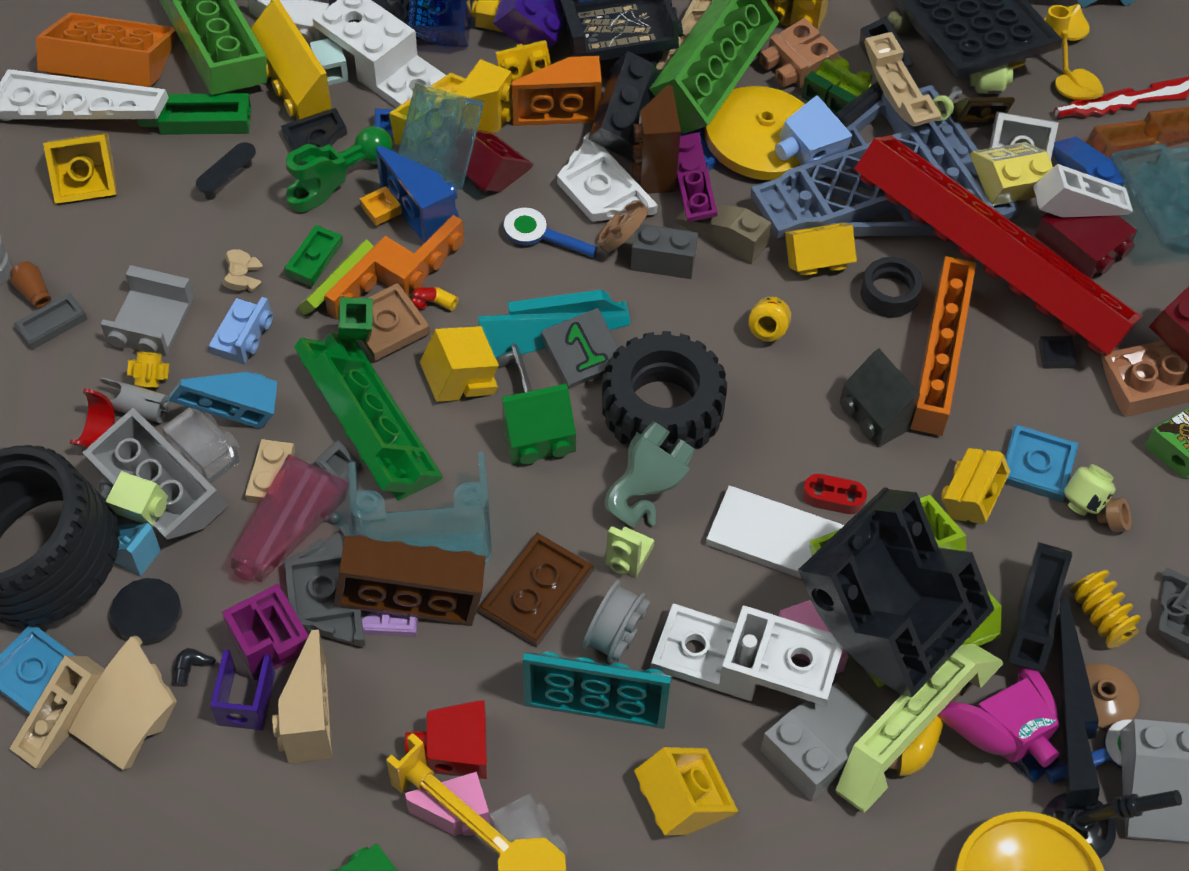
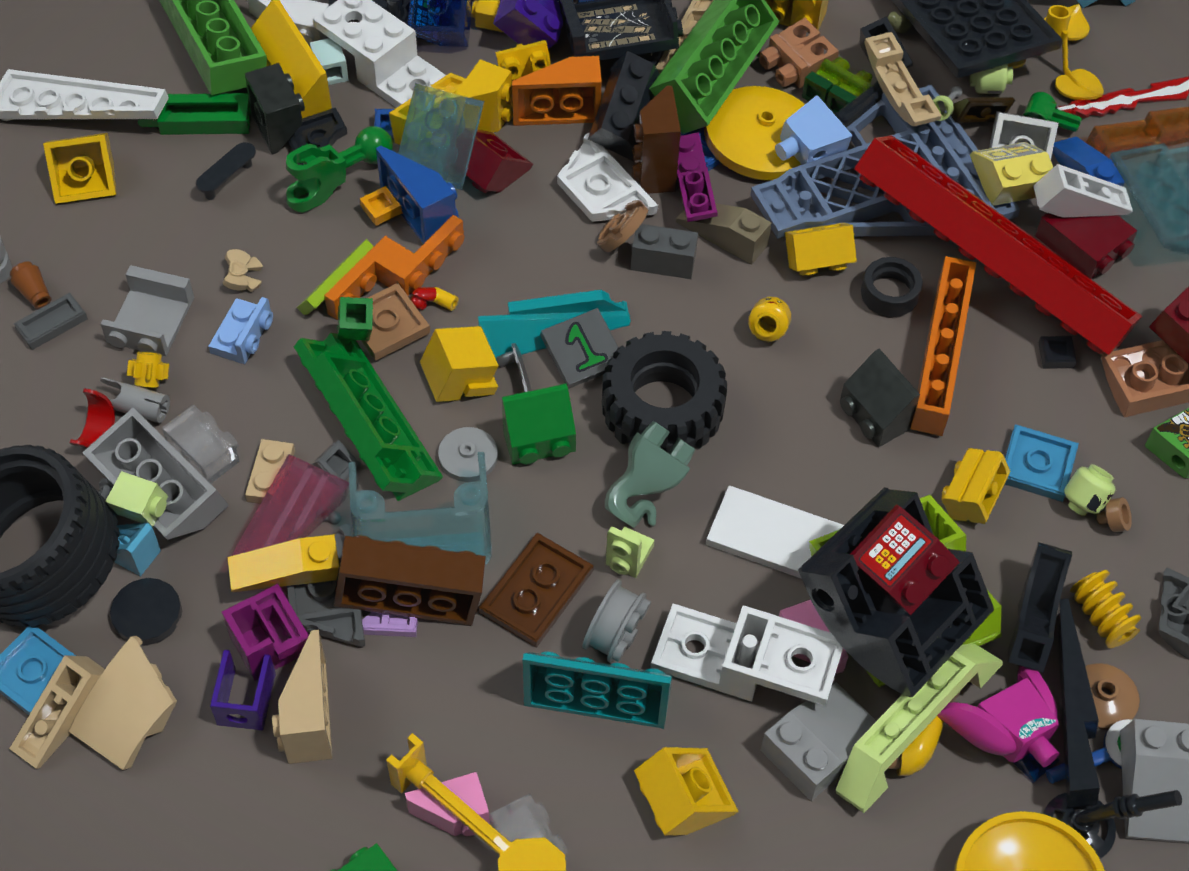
(105, 49): orange slope -> none
(184, 662): black animal -> none
(233, 396): dark azure slope -> none
(274, 105): none -> pearl dark grey slope
(285, 564): none -> yellow slope
(313, 255): green plate -> none
(455, 739): red torso -> none
(460, 453): none -> light grey piece
(528, 227): piece -> none
(834, 493): red beam -> none
(904, 559): none -> slope
(1044, 107): none -> green axle

